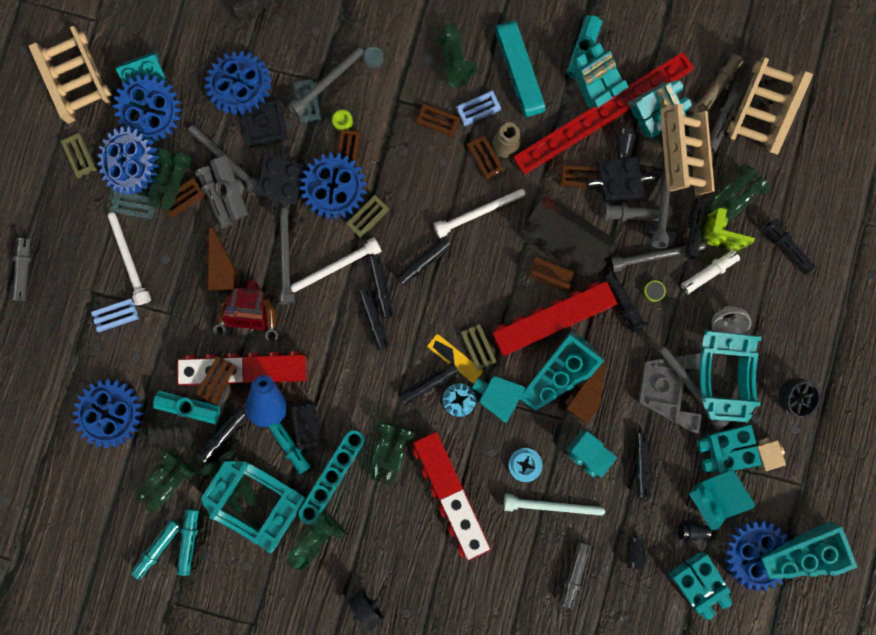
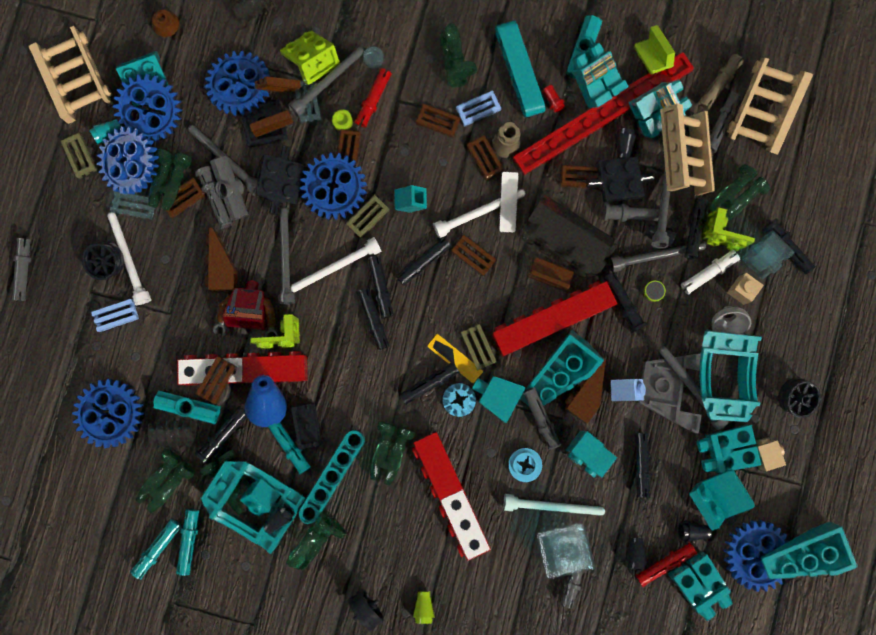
(101, 131): none -> teal cone
(102, 260): none -> black wheel
(165, 23): none -> reddish brown cone
(260, 498): none -> teal brick
(271, 123): none -> reddish brown tile
(277, 84): none -> reddish brown tile
(278, 518): none -> black cone
(289, 327): none -> lime bracket
(312, 55): none -> lime bracket
(373, 97): none -> red pin
(410, 198): none -> teal brick
(423, 610): none -> lime cone
(460, 245): none -> reddish brown tile
(508, 202): none -> white sticker
(539, 413): none -> dark grey pin
(553, 99): none -> red pin
(566, 551): none -> clear light blue brick
(627, 390): none -> light blue brick
(656, 51): none -> lime panel
(663, 566): none -> red pin
(745, 288): none -> tan brick
(767, 255): none -> clear light blue brick

